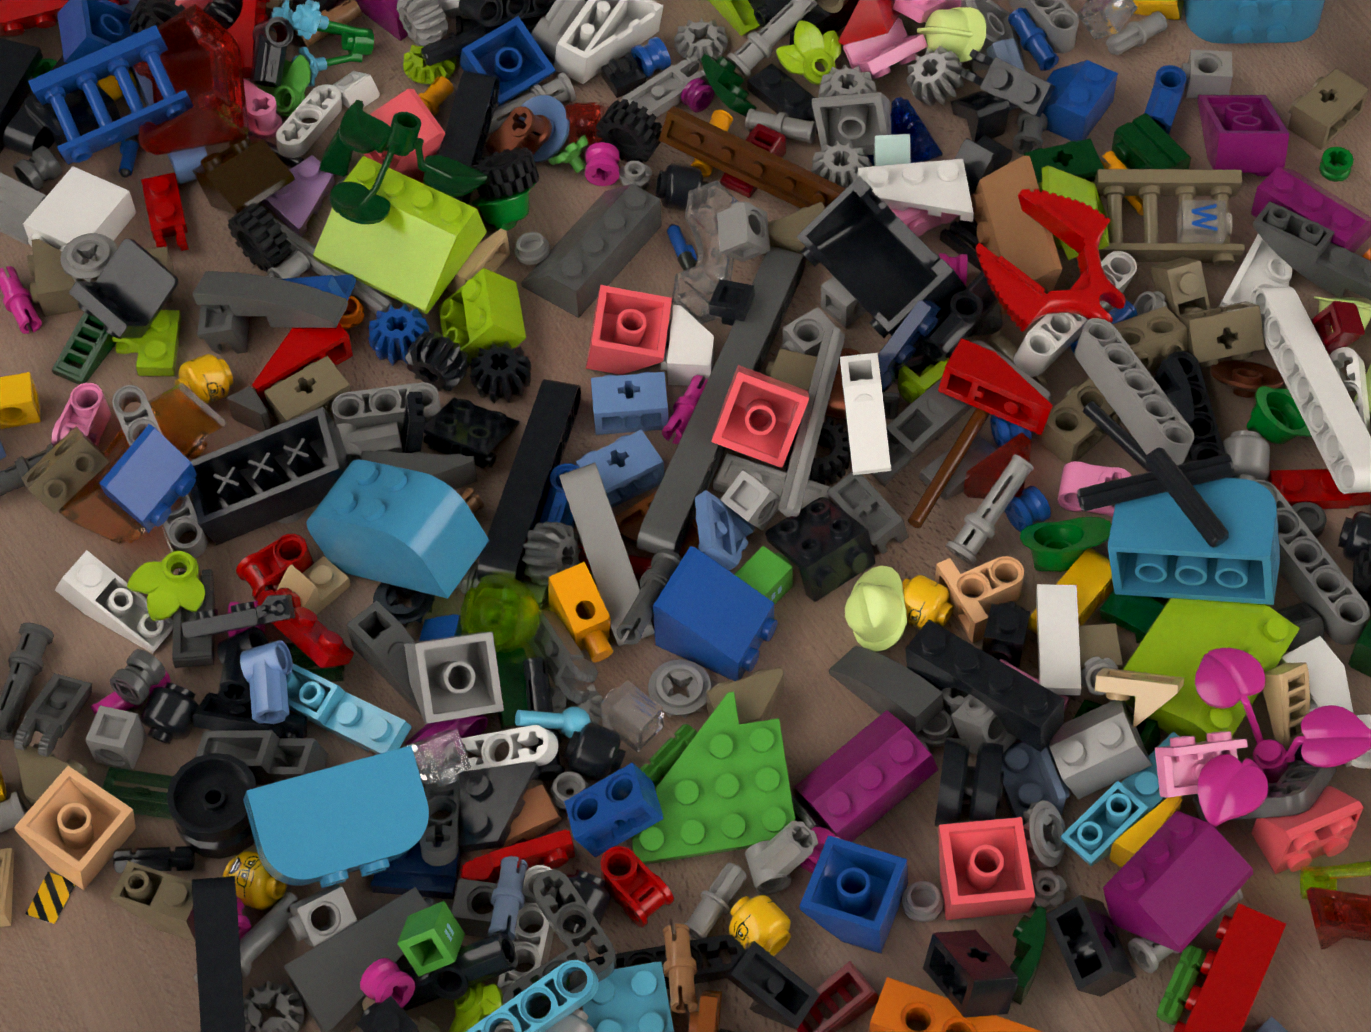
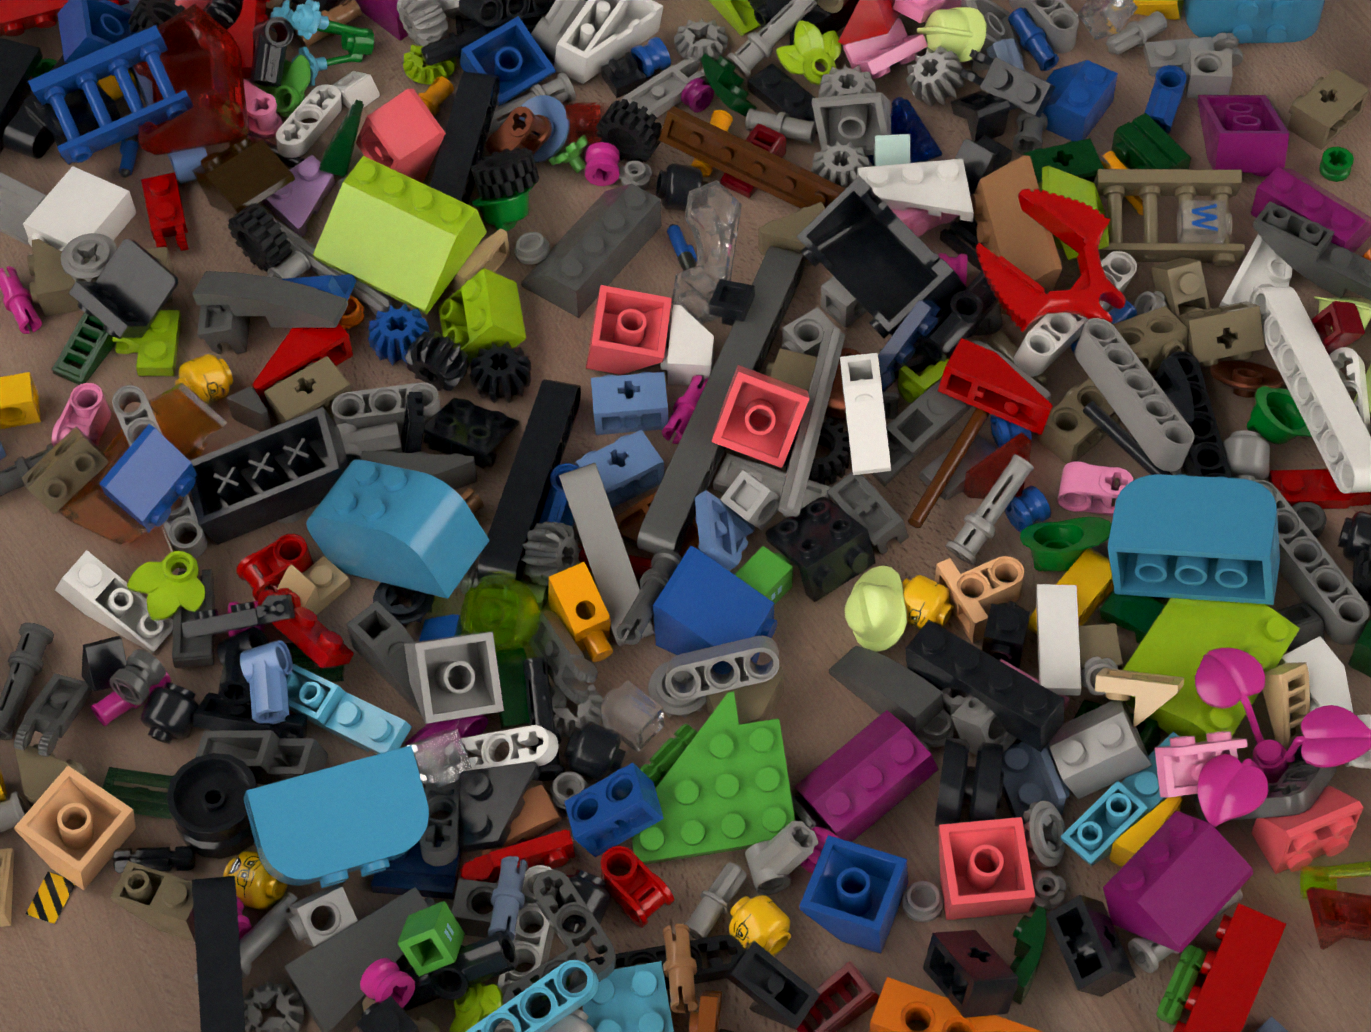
(38, 168): dark grey wheel -> none
(101, 662): none -> black slope
(116, 738): light grey brick -> none
(364, 135): dark green plant -> none
(568, 721): medium azure bar -> none
(709, 682): none -> light grey beam
(743, 231): light grey brick -> none
(1148, 485): black axle -> none
(1177, 51): none -> light grey hinge
(1187, 497): black axle -> none

